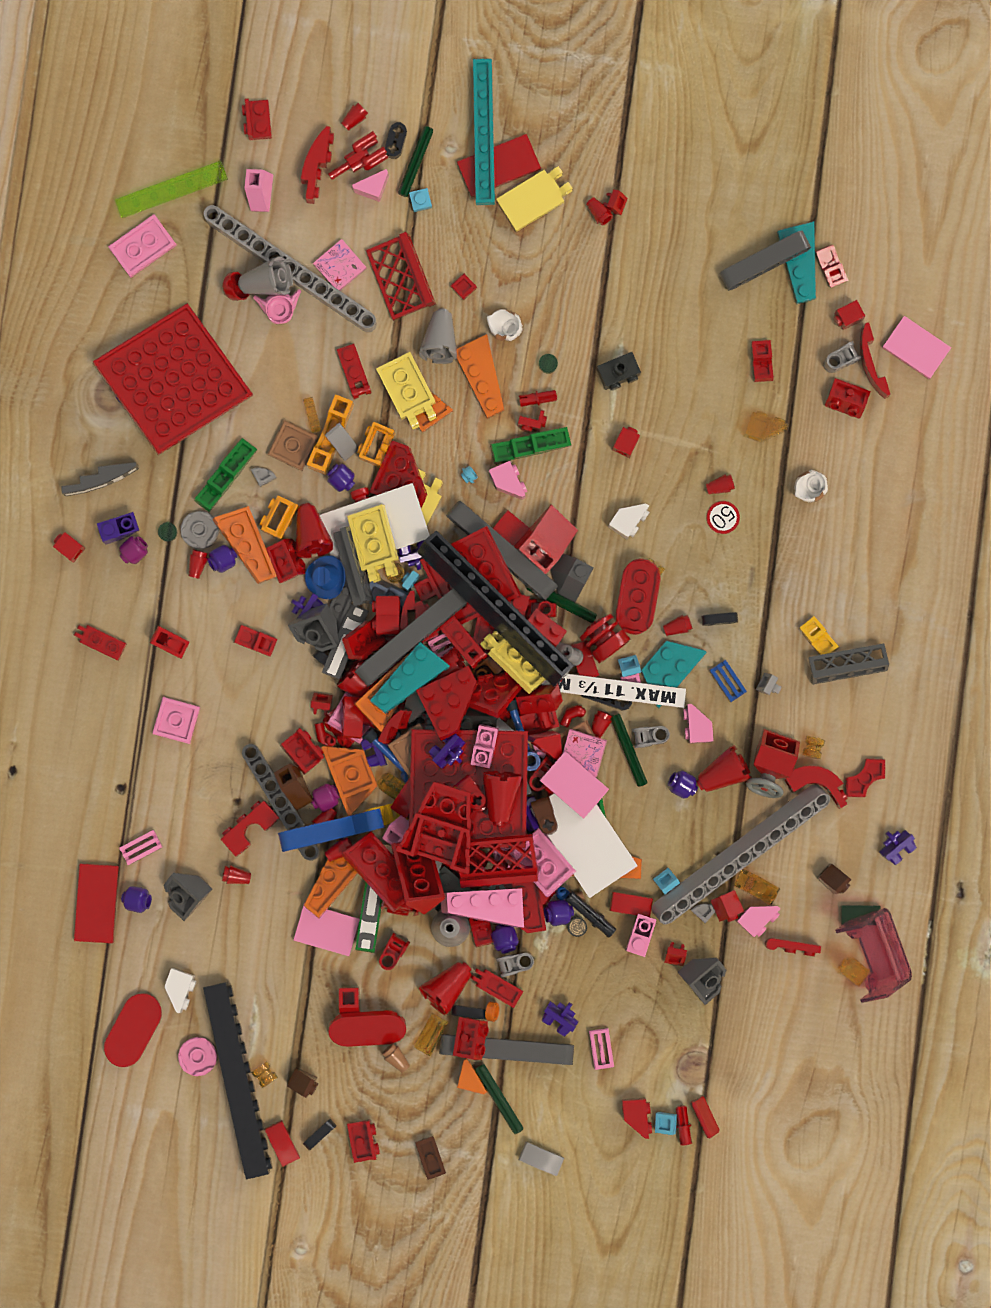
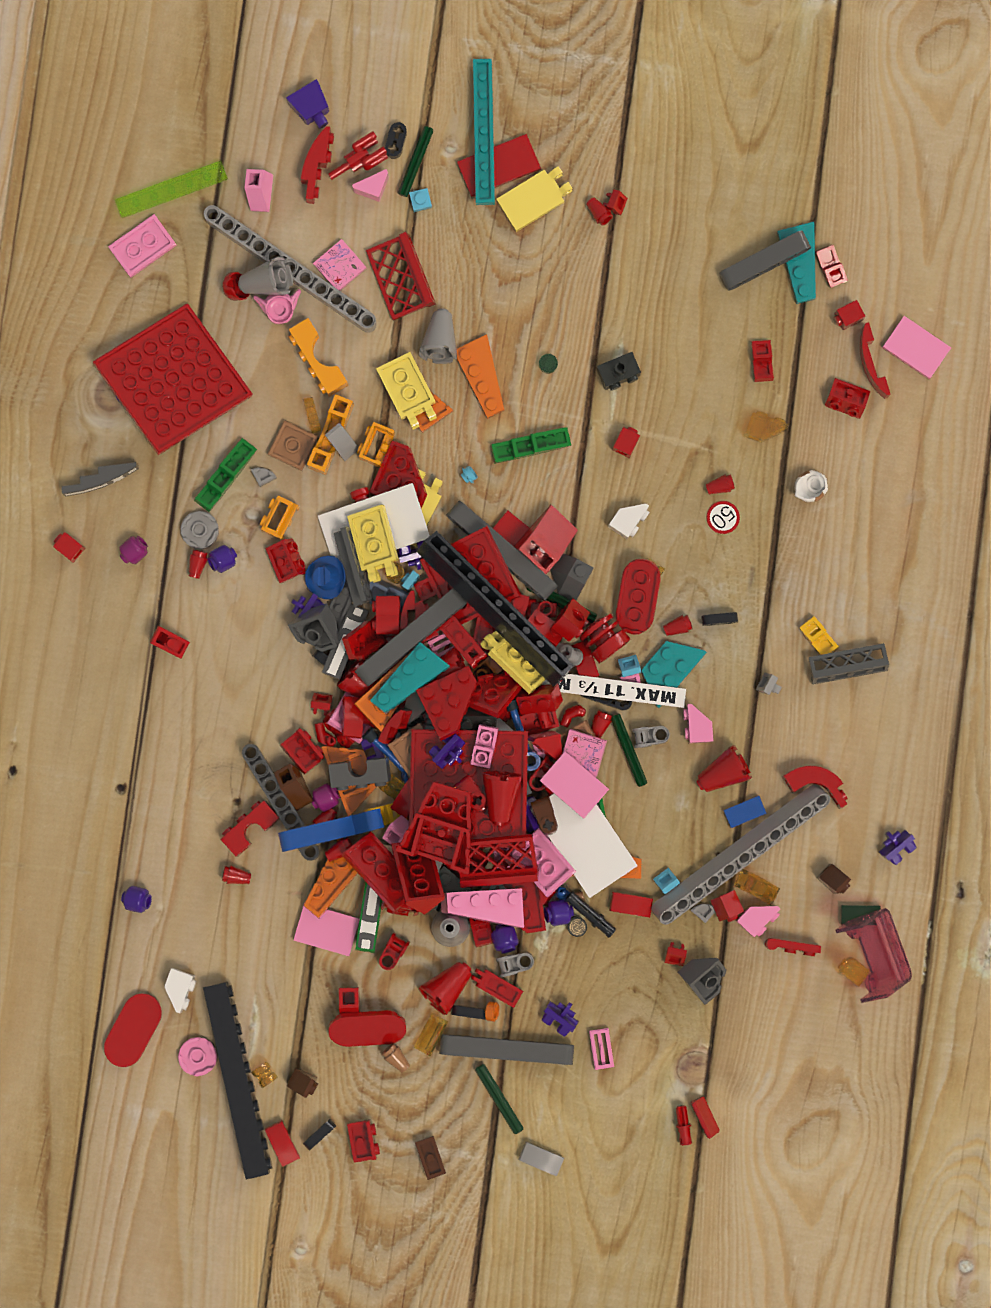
(96, 903): red tile -> none
(101, 642): red hinge -> none
(118, 528): dark purple slope -> none
(126, 854): bright pink tile -> none
(167, 532): clear green tile -> none
(176, 720): bright pink tile -> none
(186, 893): dark grey slope -> none
(244, 537): orange wing -> none
(255, 640): red slope -> none
(258, 119): red bracket -> none
(305, 337): none -> light orange arch
(310, 104): none -> dark purple torso
(311, 533): red cone -> none
(340, 477): dark purple head -> none
(343, 776): none -> dark grey arch
(353, 370): red plate -> none
(354, 116): red cone -> none
(463, 287): red tile -> none
(469, 1079): orange slope -> none
(470, 1038): red bracket -> none
(505, 325): white hair -> none
(506, 480): bright pink slope -> none
(529, 424): red bracket -> none
(537, 398): red axle -> none
(571, 620): none -> red brick
(635, 1115): red slope -> none
(641, 935): bright pink slope -> none
(665, 1123): medium azure plate -> none
(682, 784): dark purple head -> none
(733, 675): blue tile -> none
(744, 812): none -> blue tile
(774, 760): red piece -> none
(813, 752): clear yellow wheel -> none
(844, 356): light grey piece -> none
(857, 785): red tile -> none

